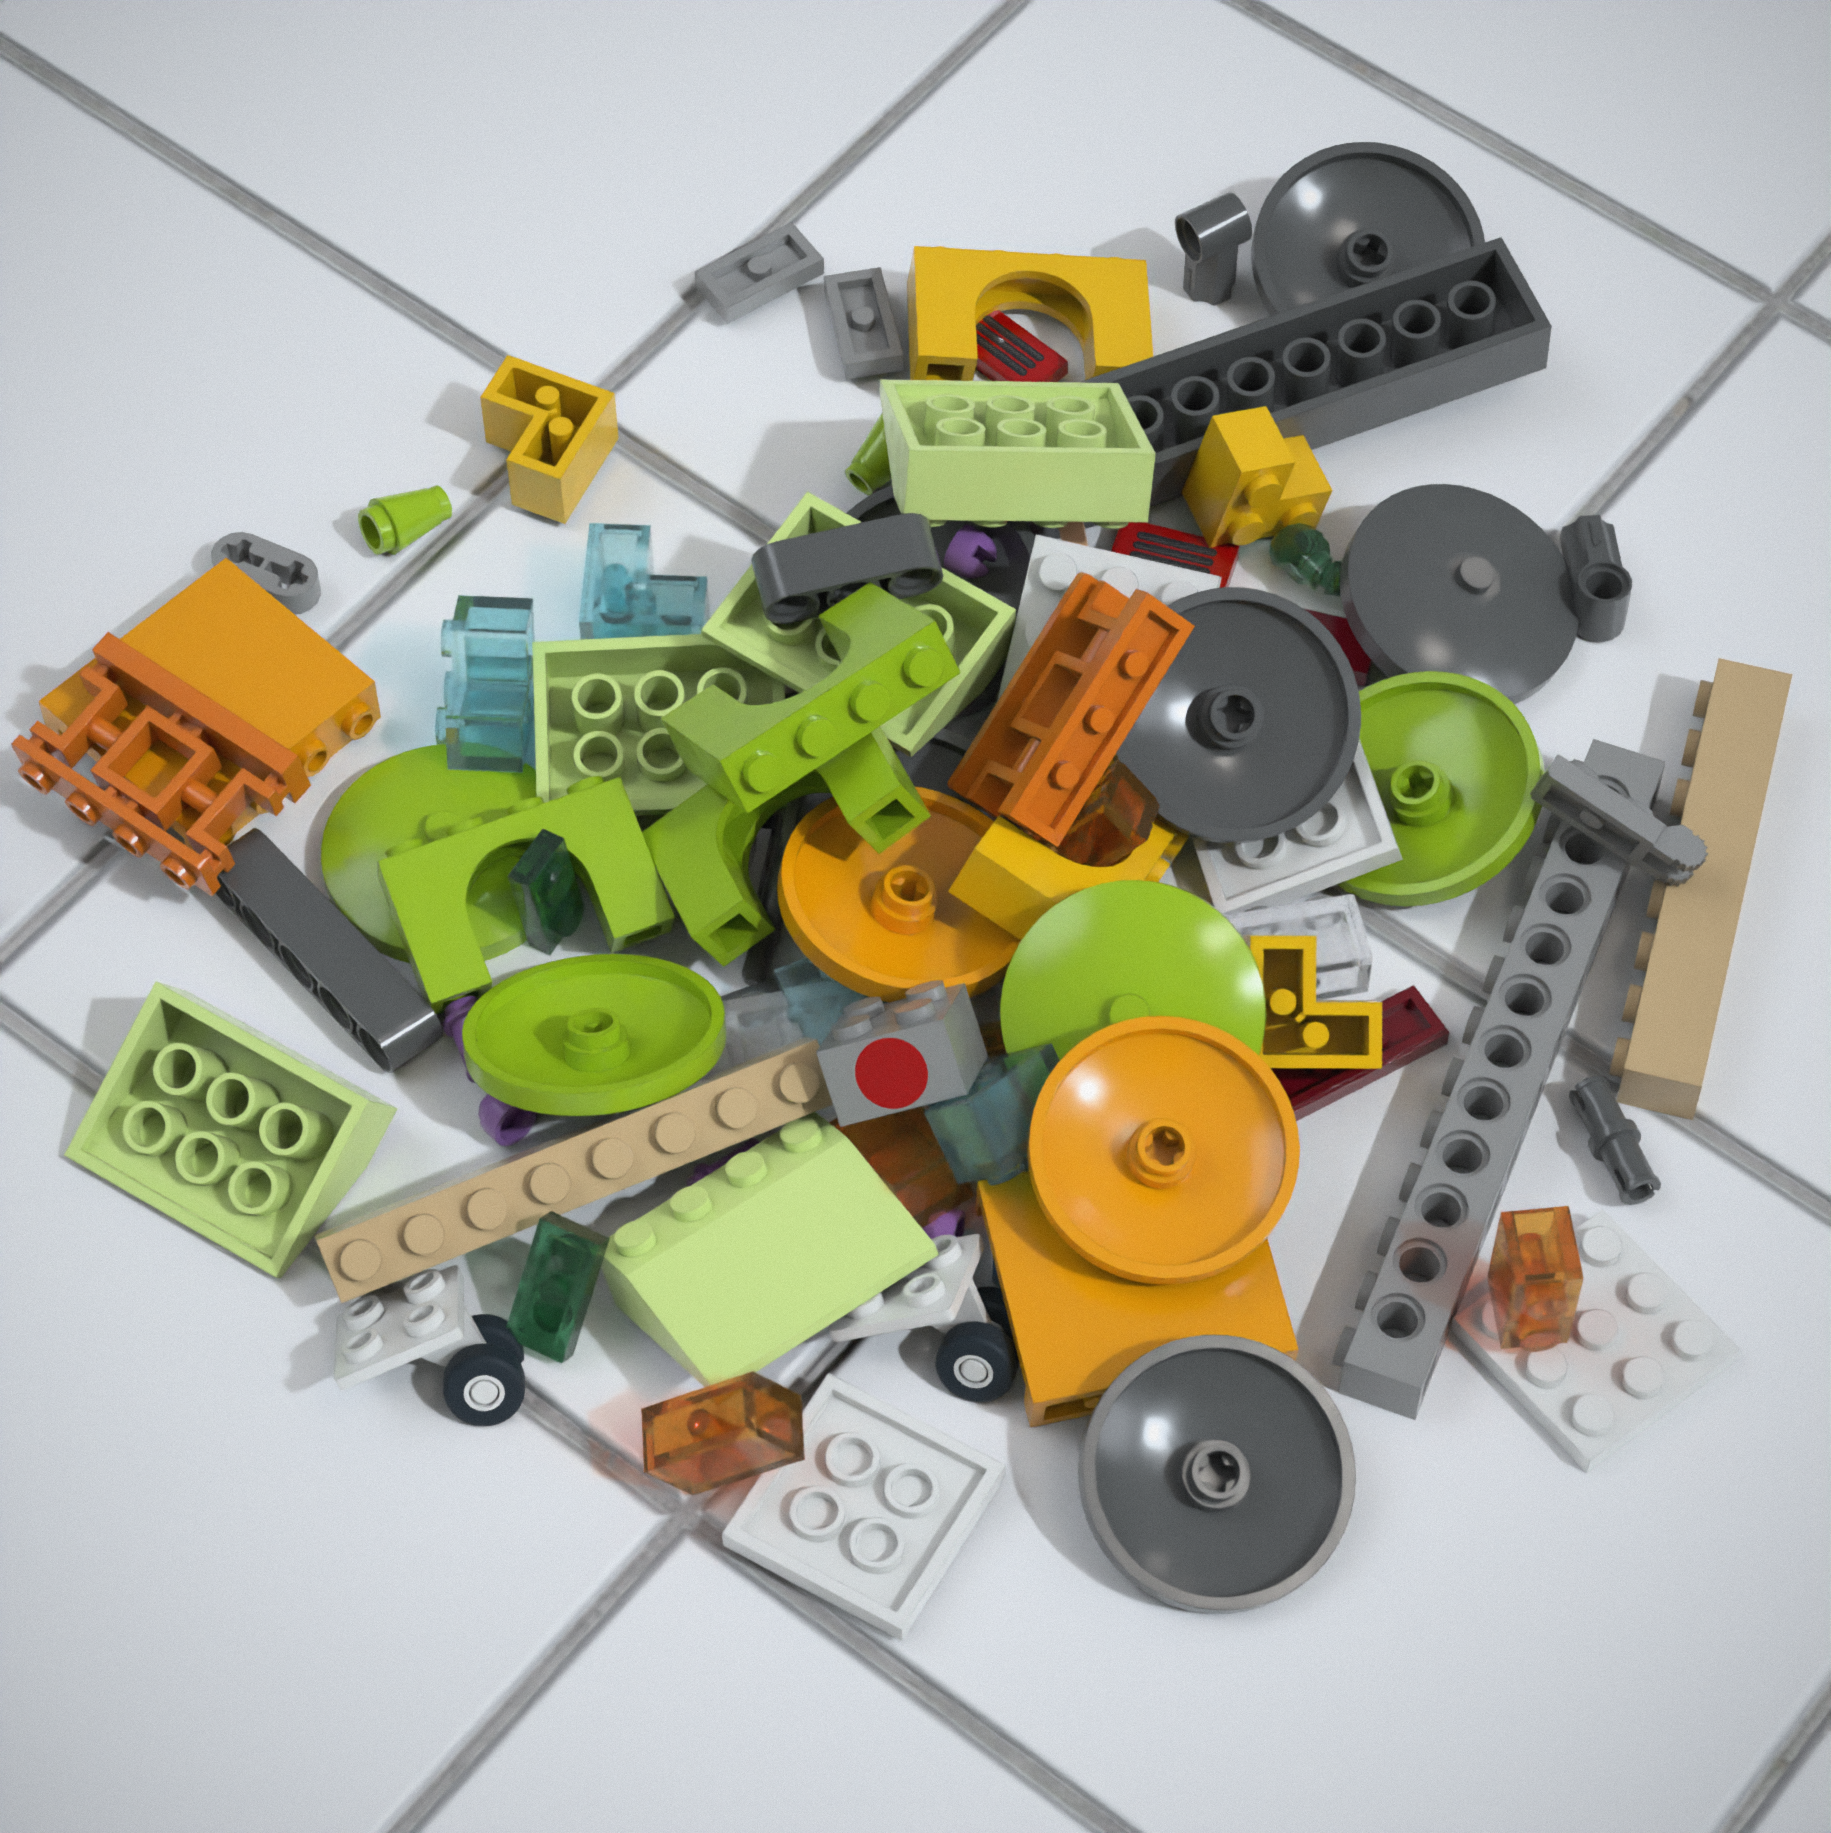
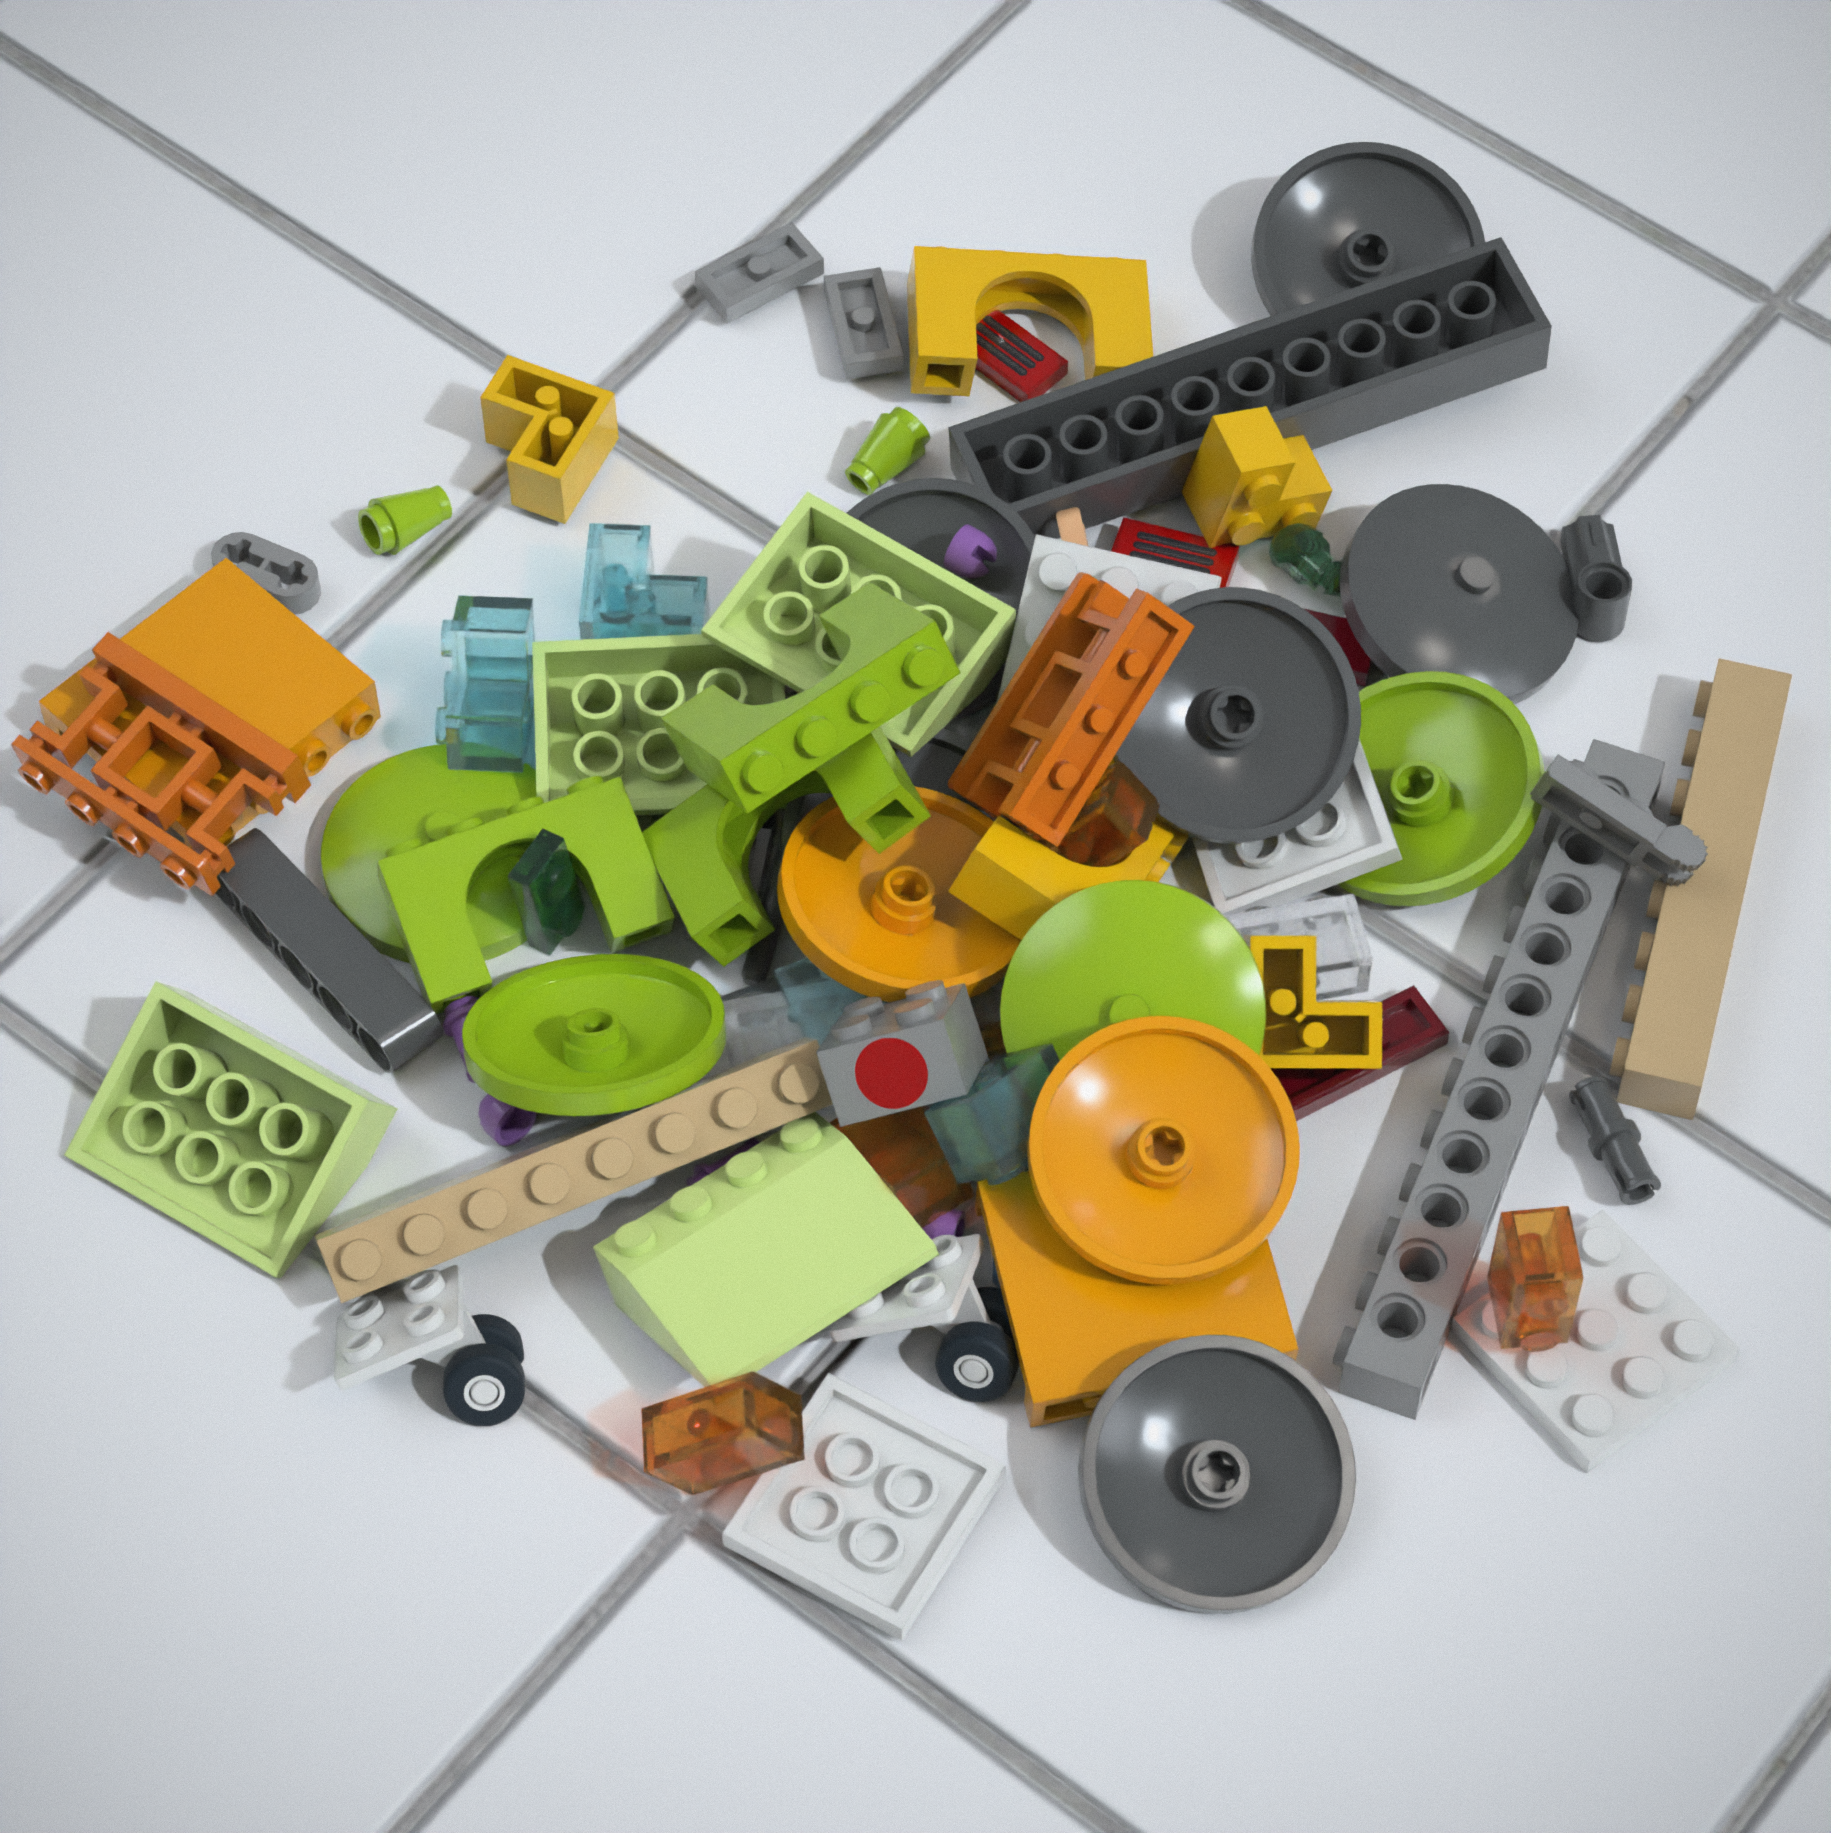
(556, 1286): clear green plate -> none
(818, 570): dark grey beam -> none
(1016, 452): yellowish green slope -> none
(1210, 244): dark grey piece -> none

